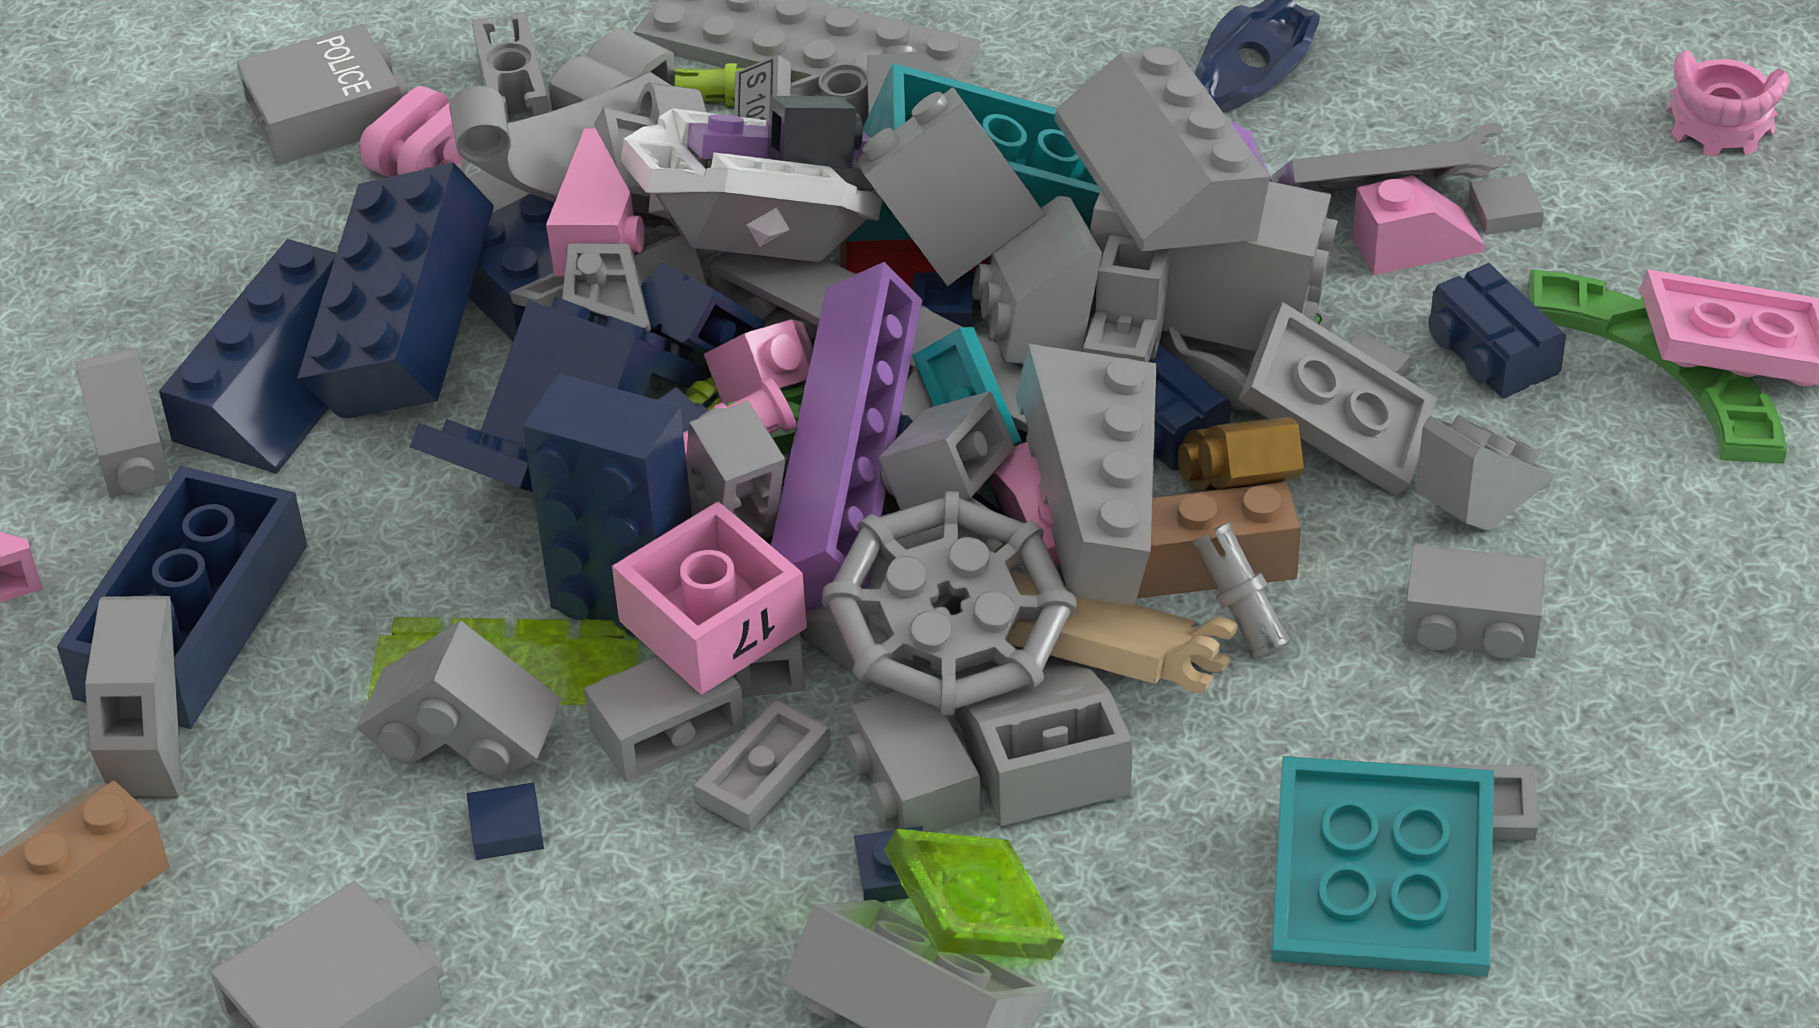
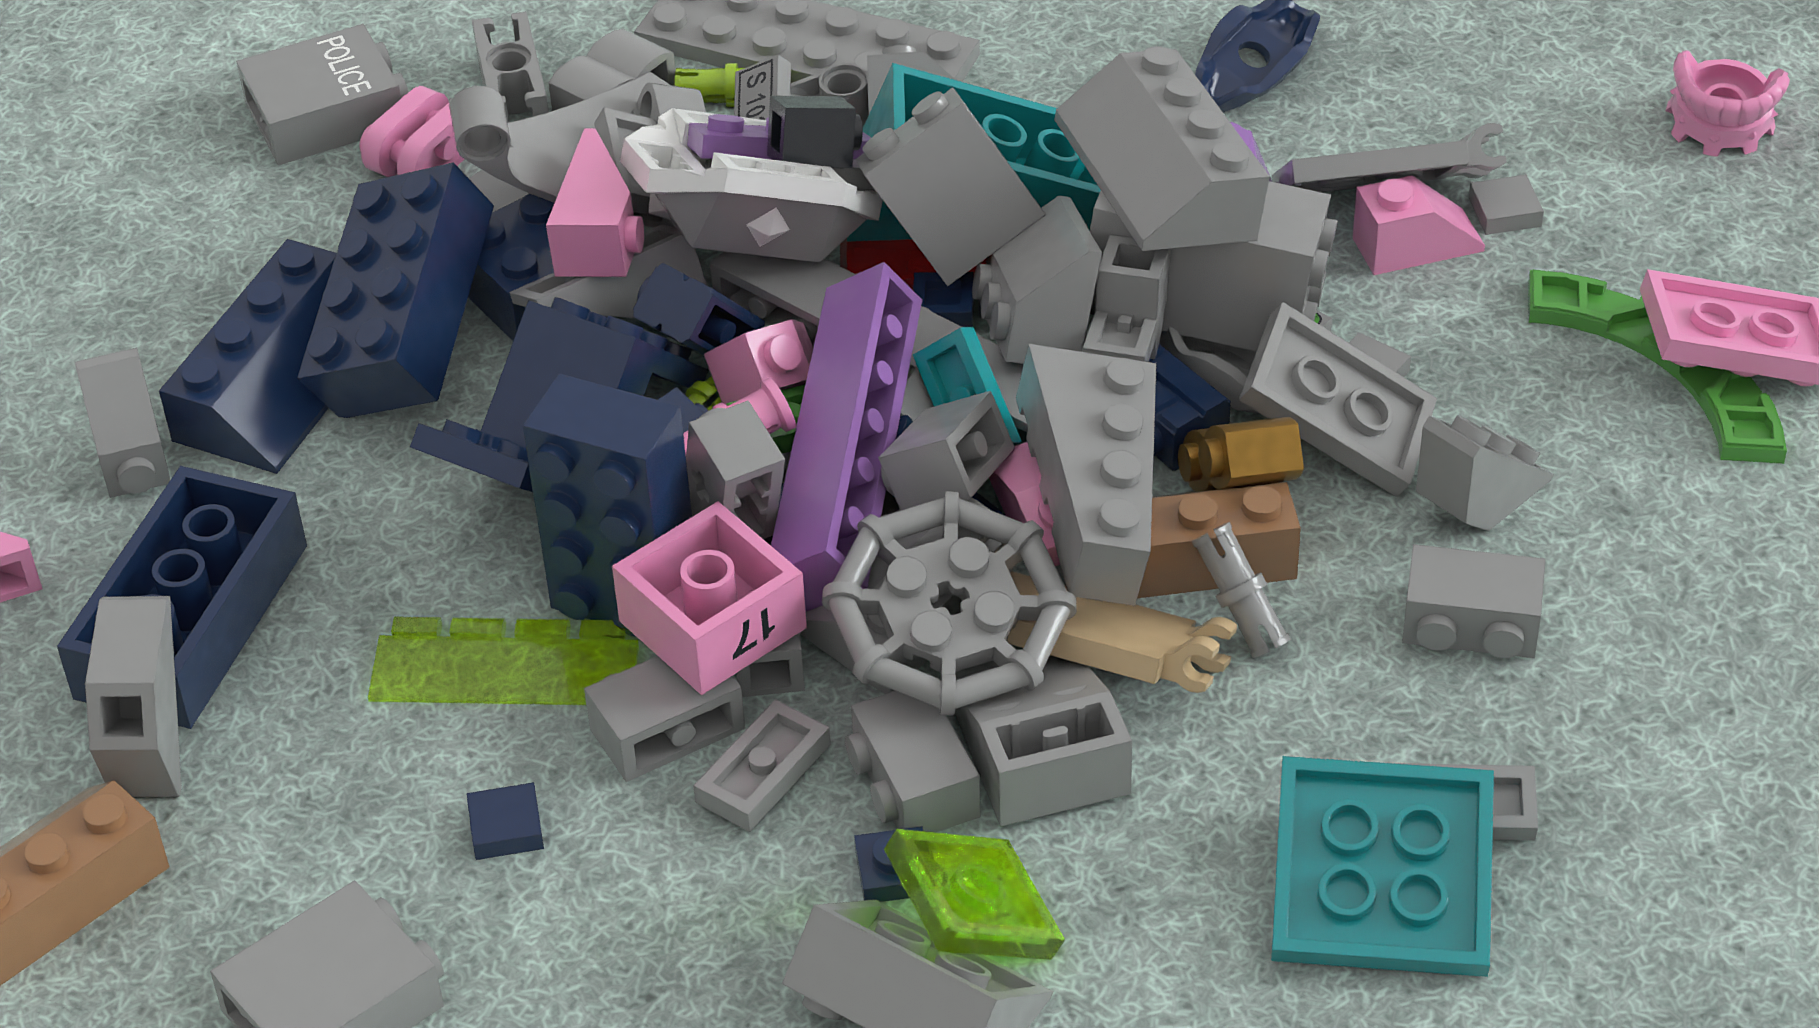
(462, 696): light grey brick -> none
(605, 282): light grey piece -> none
(1496, 331): dark blue brick -> none

